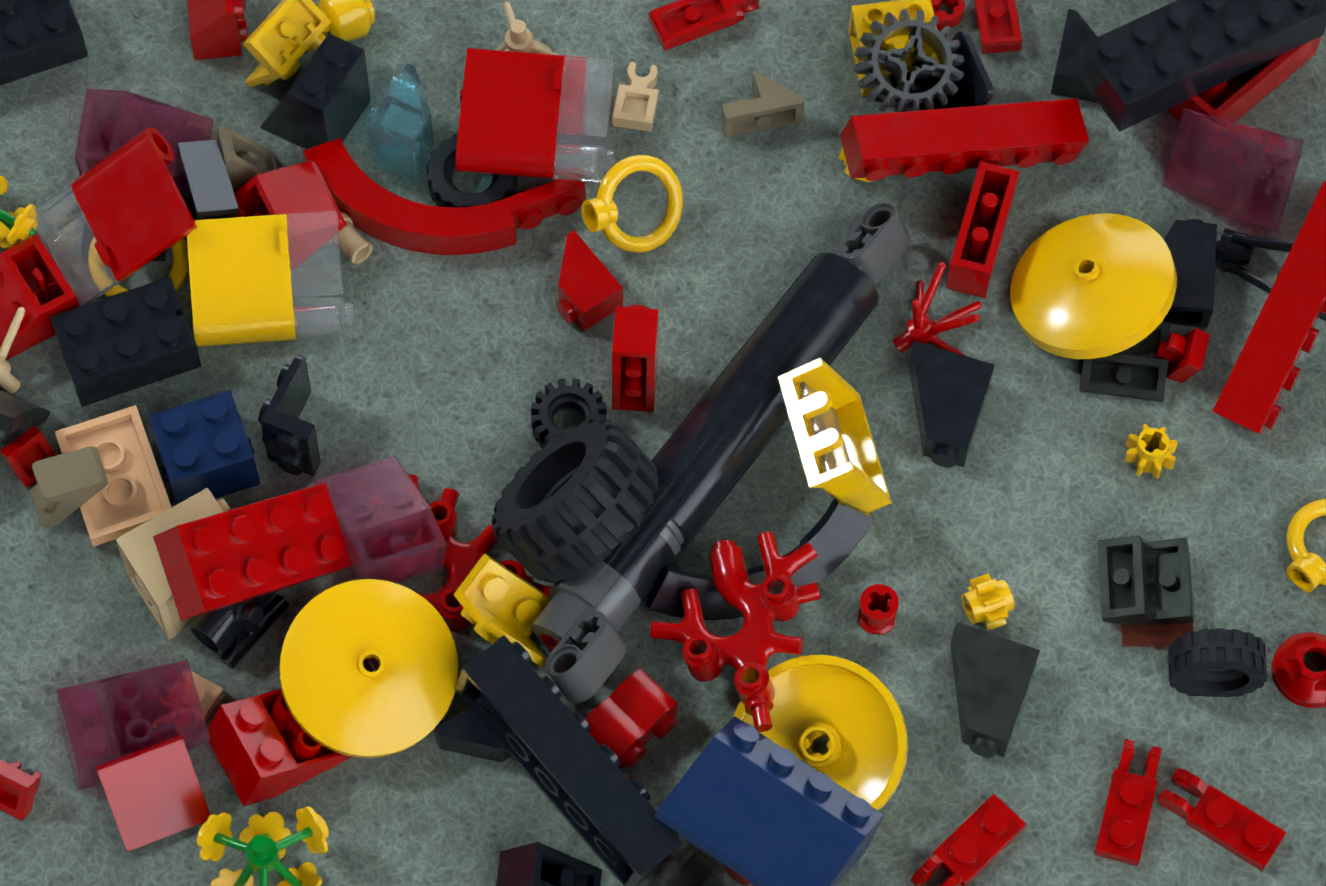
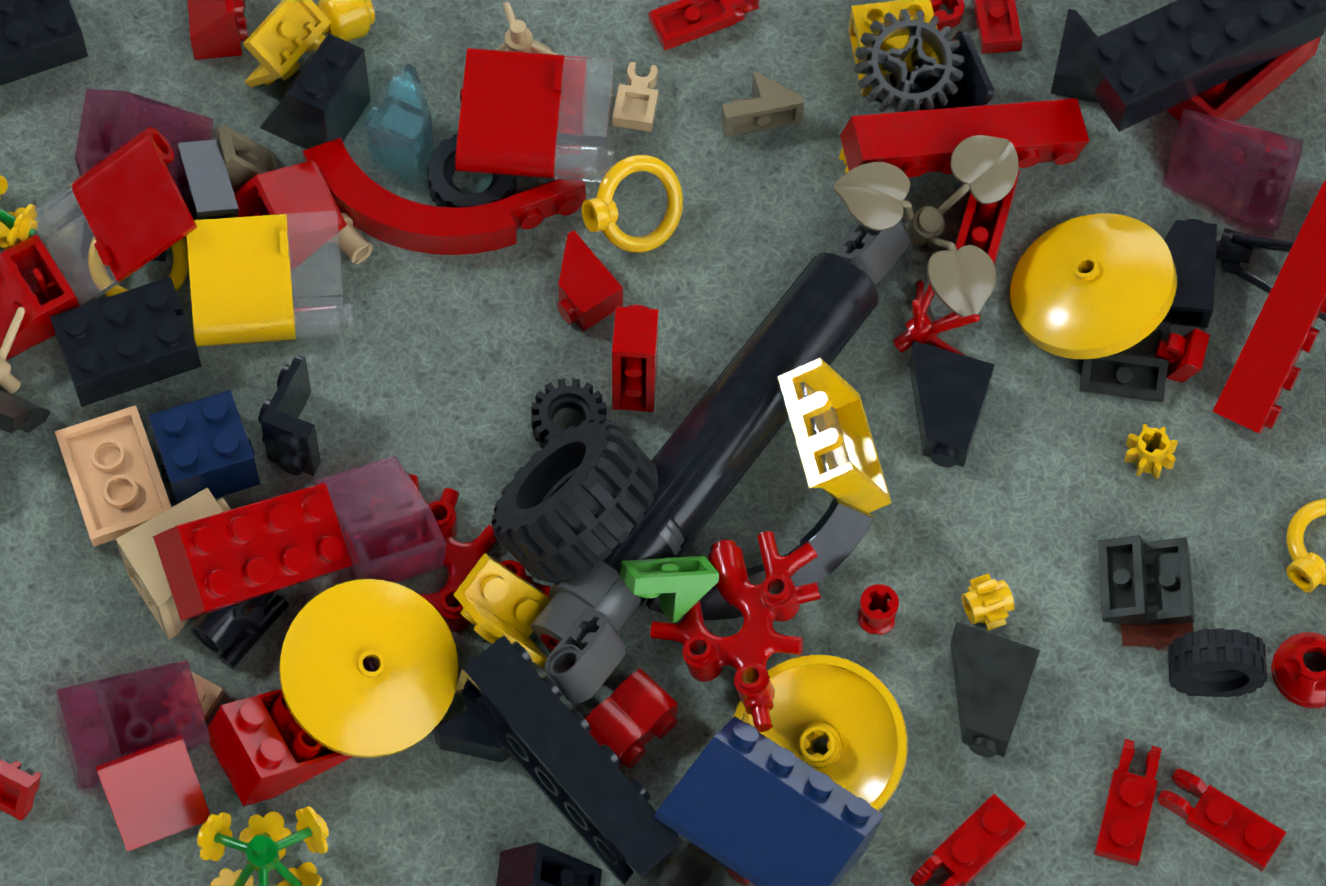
(24, 452): red tile -> none
(66, 484): dark tan slope -> none
(676, 580): none -> bright green slope
(876, 200): none -> dark tan plant

